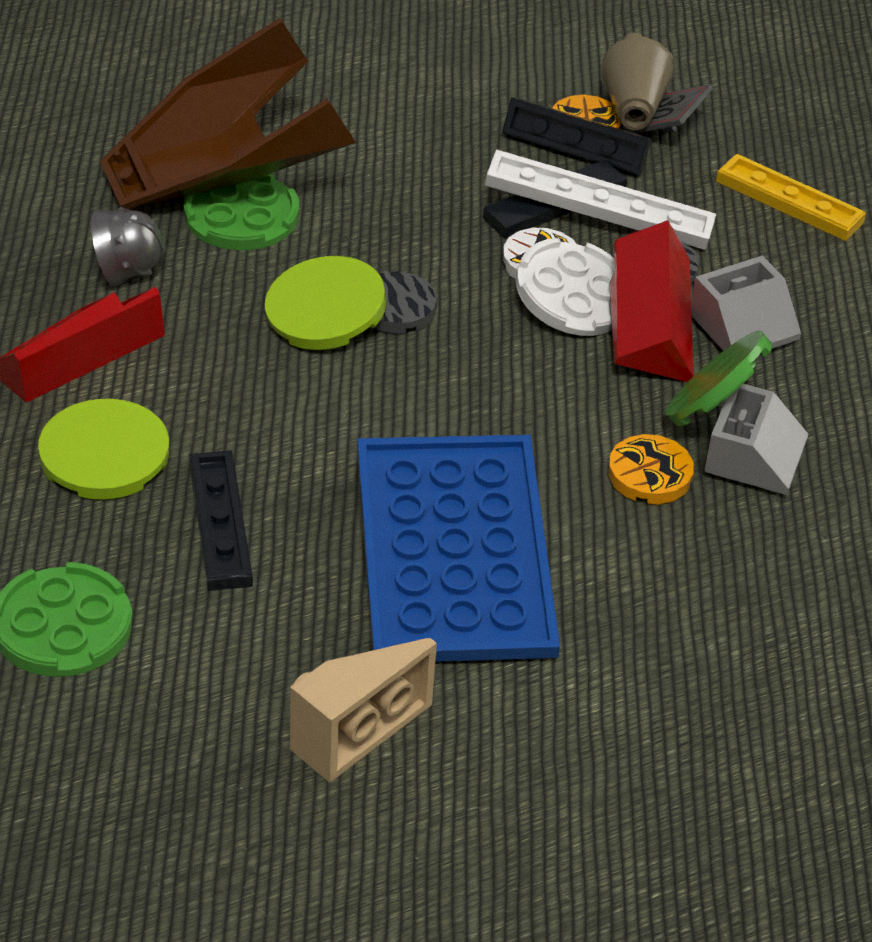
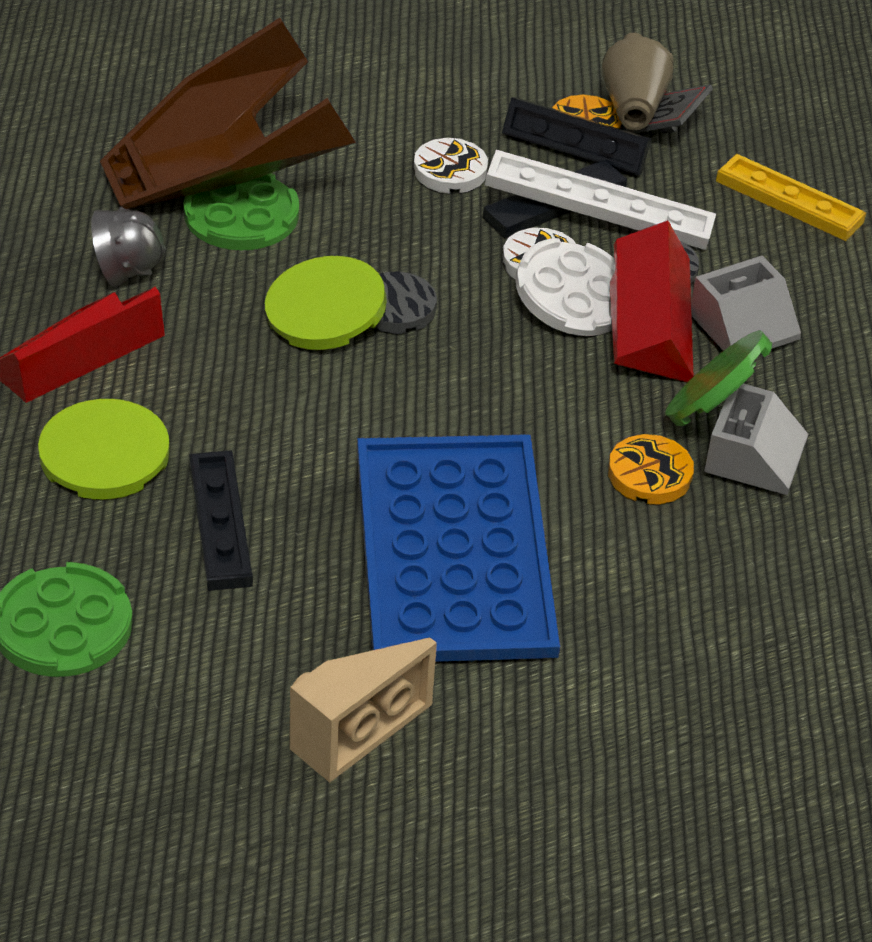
(450, 165): none -> white tile

